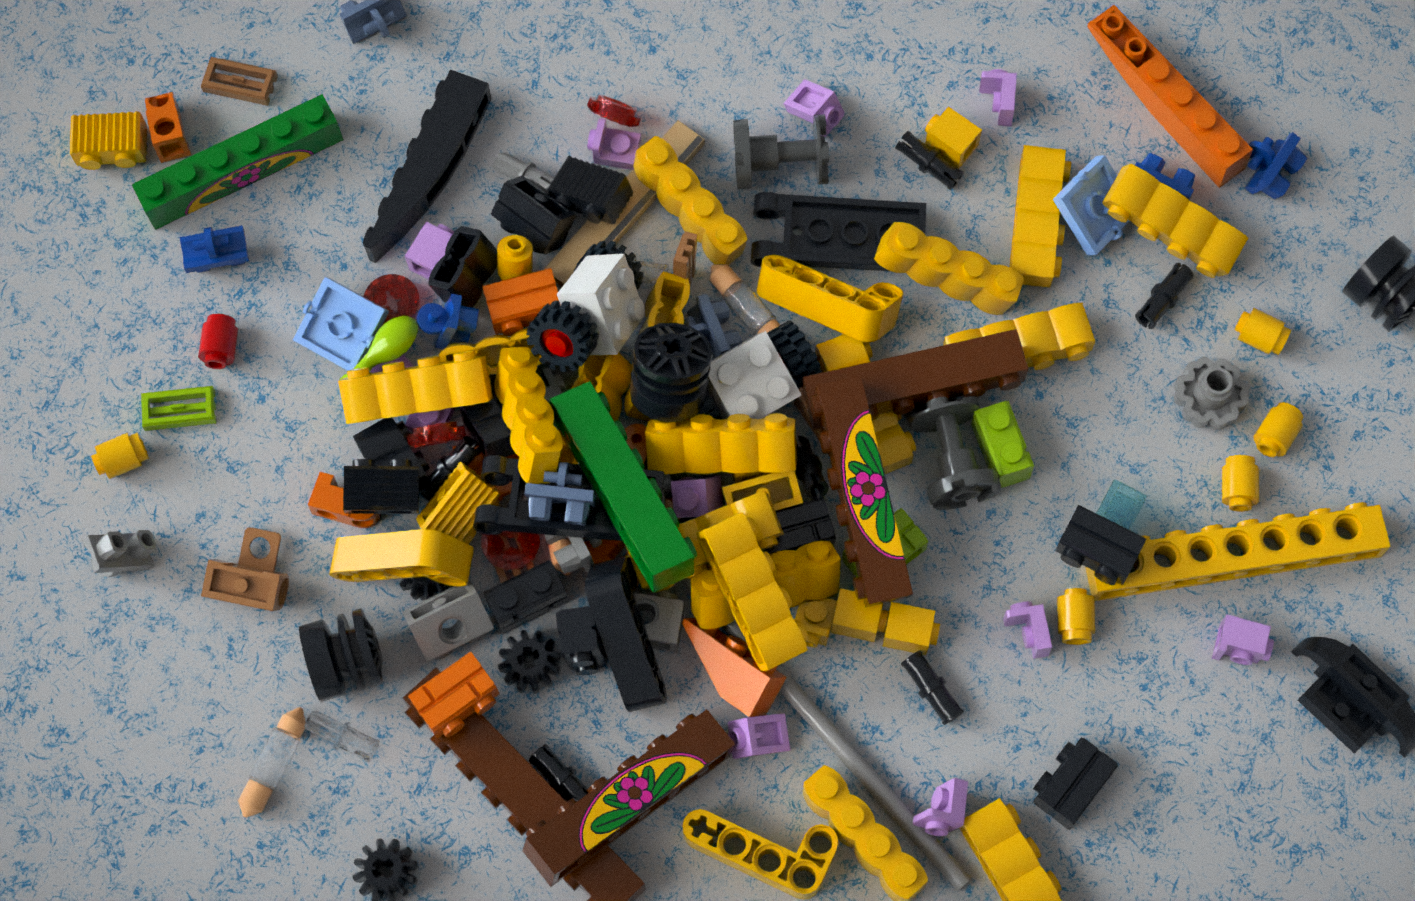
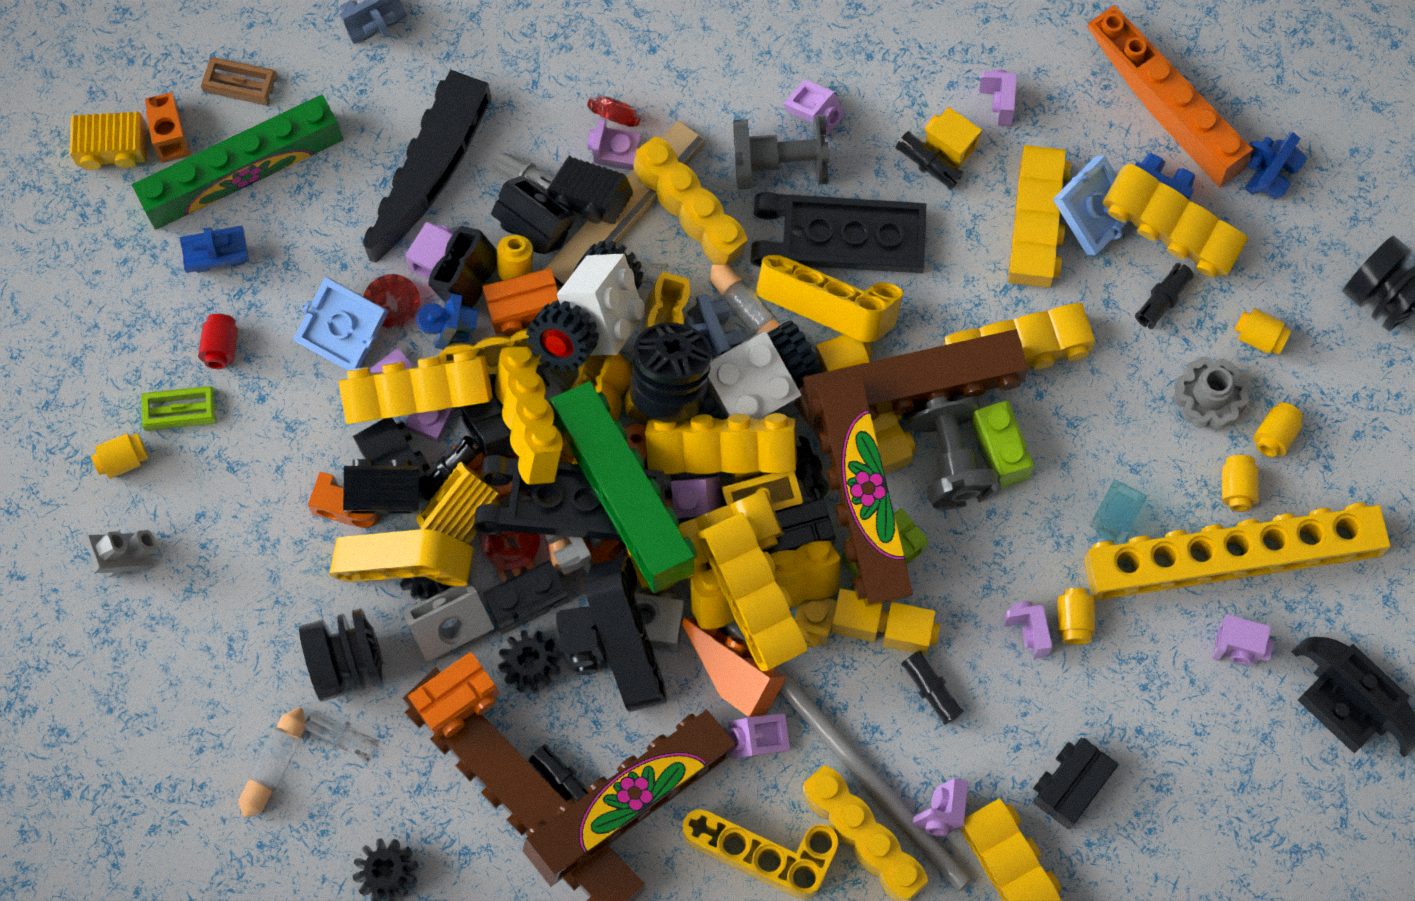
(252, 580): medium nougat piece -> none
(390, 342): lime piece -> none
(436, 434): clear red gear -> none
(576, 500): sand blue hips -> none
(685, 258): medium nougat tile -> none
(940, 264): yellow brick -> none
(1099, 546): black brick -> none

